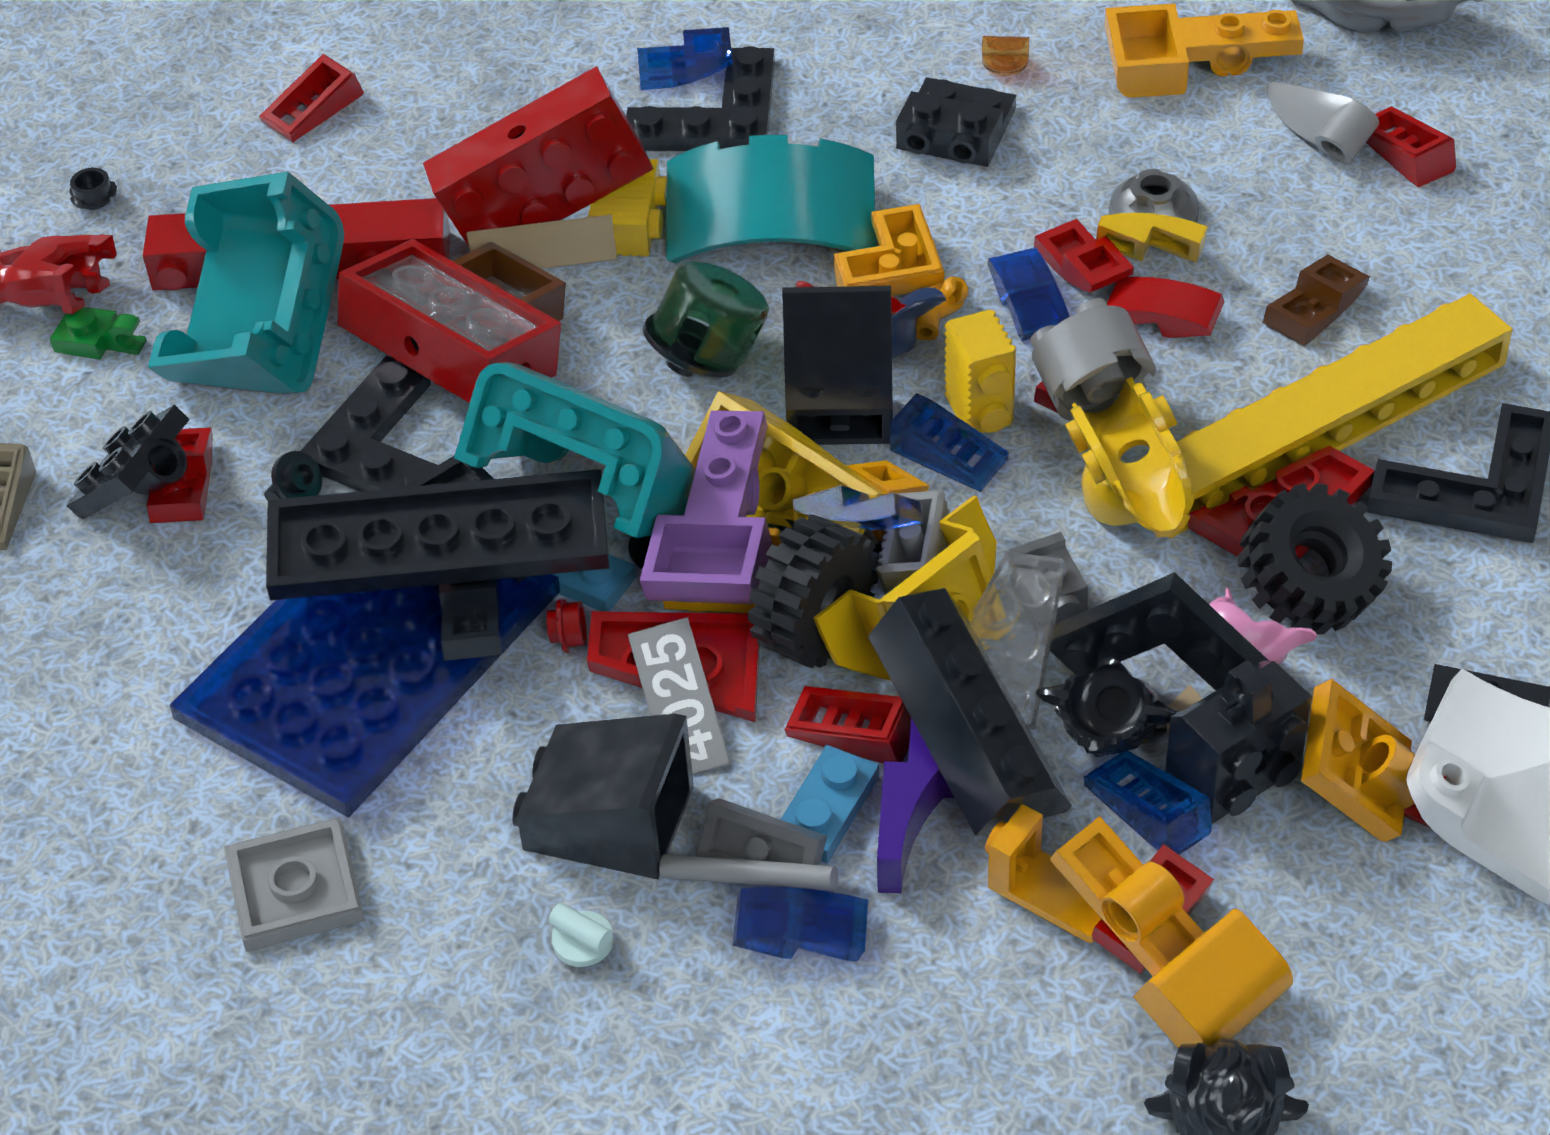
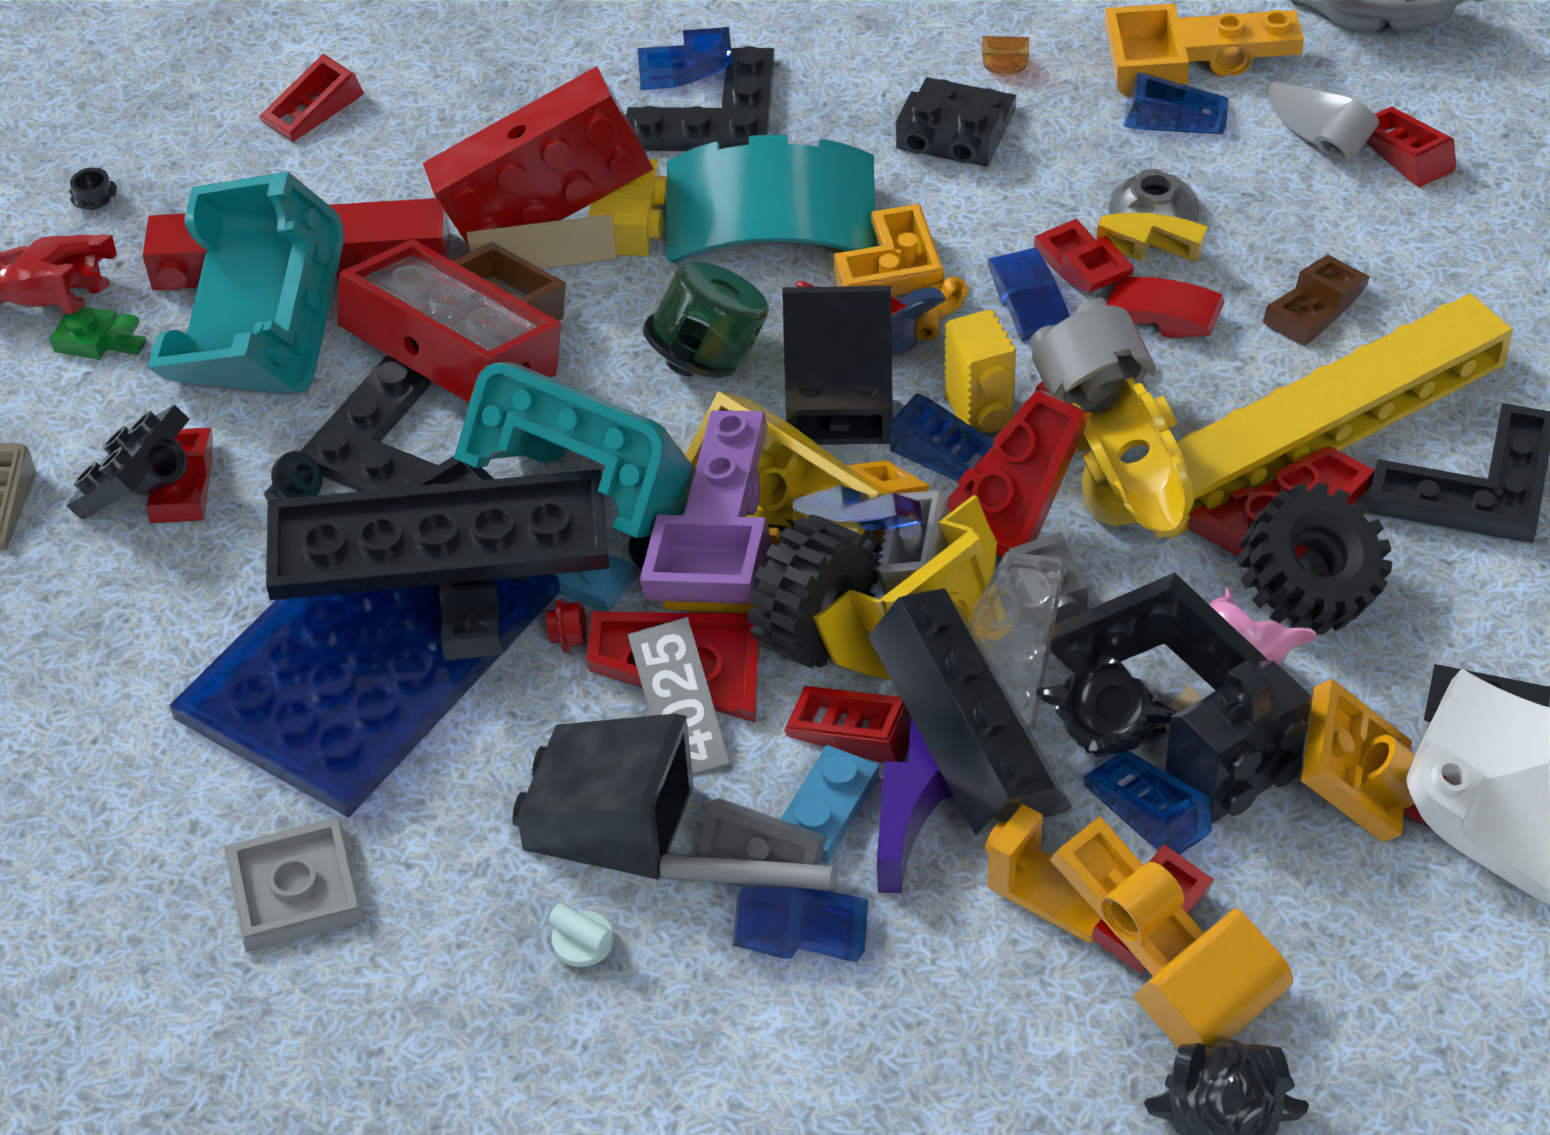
(1024, 469): none -> red wing
(1165, 107): none -> clear blue slope

